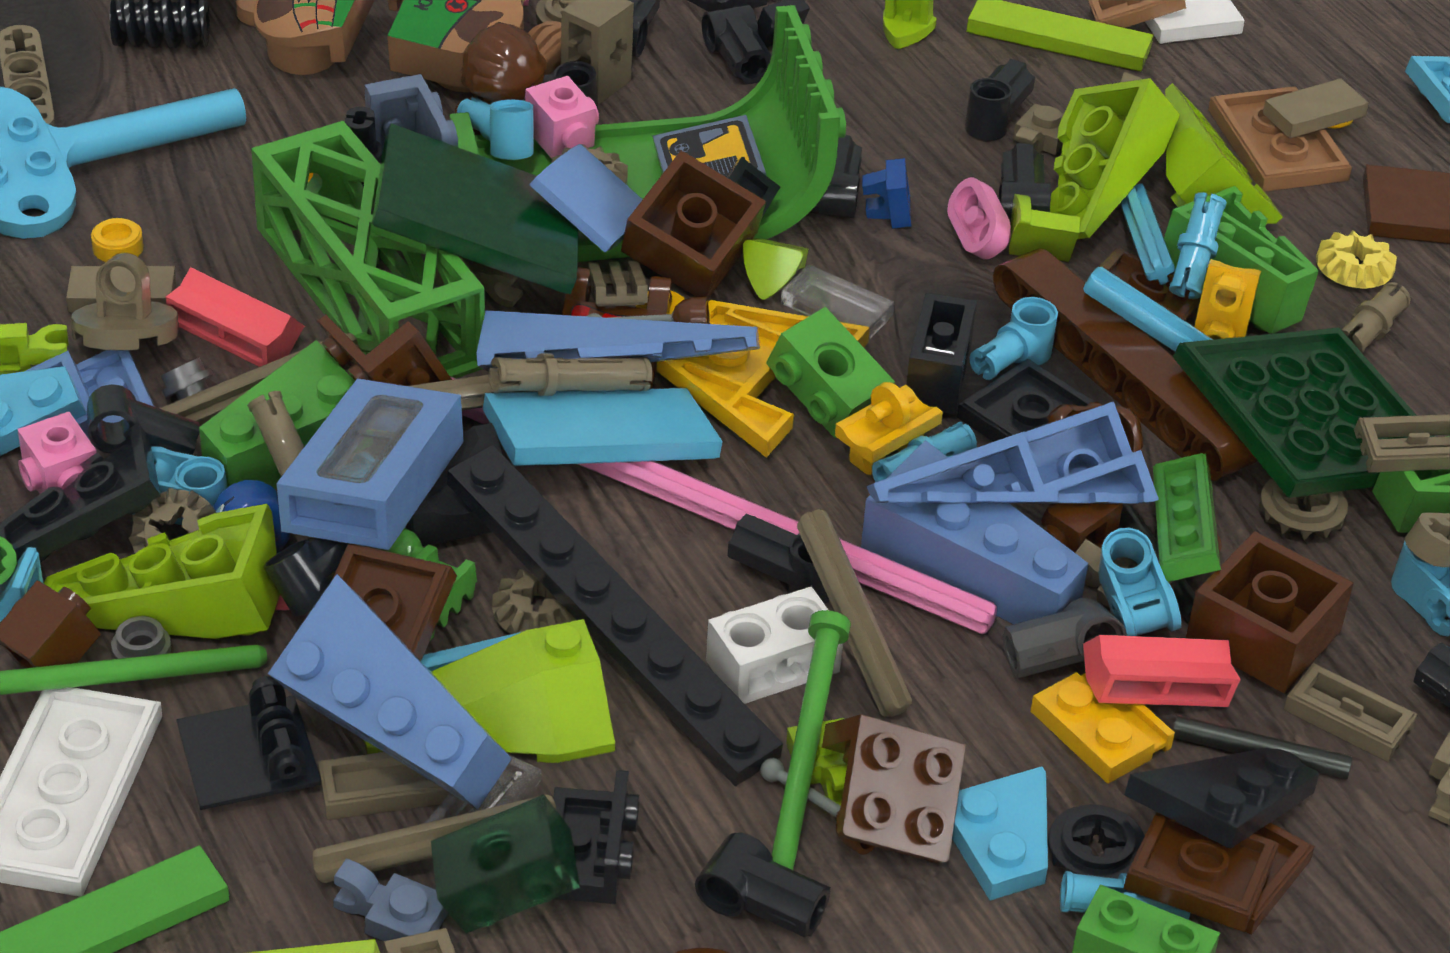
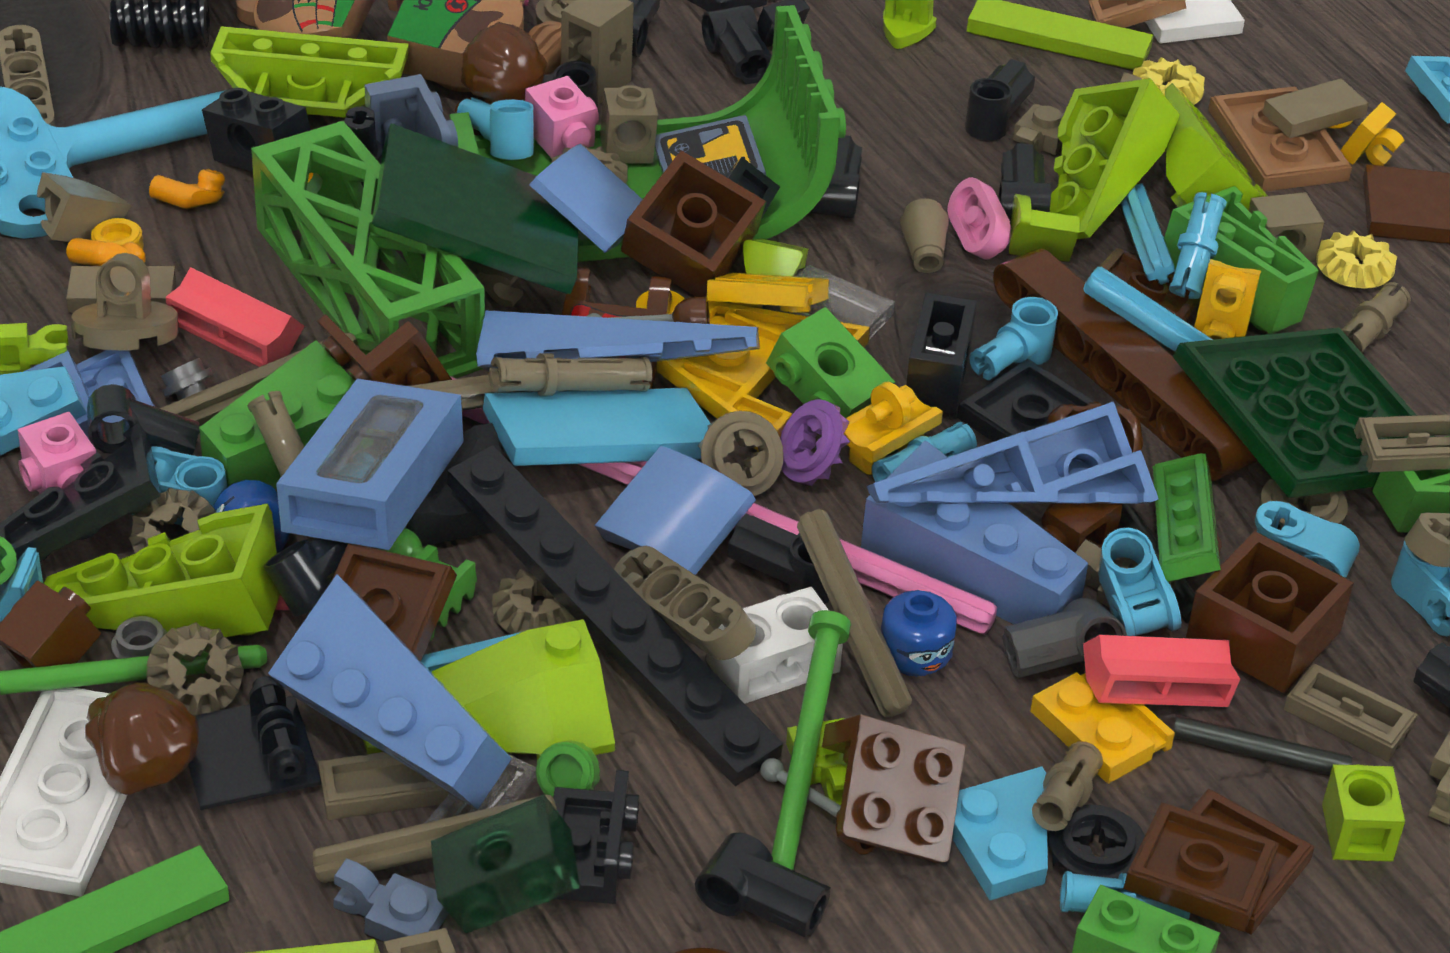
(76, 206): none -> dark tan brick
(98, 252): none -> light orange arm
(141, 737): none -> reddish brown hair
(187, 196): none -> light orange arm
(222, 663): none -> dark tan gear
(247, 121): none -> black brick
(306, 69): none -> lime wedge
(567, 766): none -> bright green tile
(618, 279): dark tan tile -> none
(634, 139): none -> dark tan brick
(676, 509): none -> medium blue slope
(686, 597): none -> dark tan beam
(750, 430): none -> dark tan gear
(756, 290): none -> yellow plate
(799, 438): none -> medium lavender gear
(894, 194): blue tile -> none
(919, 632): none -> blue head
(925, 233): none -> dark tan cone
(1067, 786): none -> dark tan pin
(1183, 77): none -> light yellow gear
(1226, 794): black wing -> none
(1294, 218): none -> dark tan brick
(1308, 535): none -> medium azure piece
(1363, 813): none -> lime brick
(1371, 135): none -> yellow tile

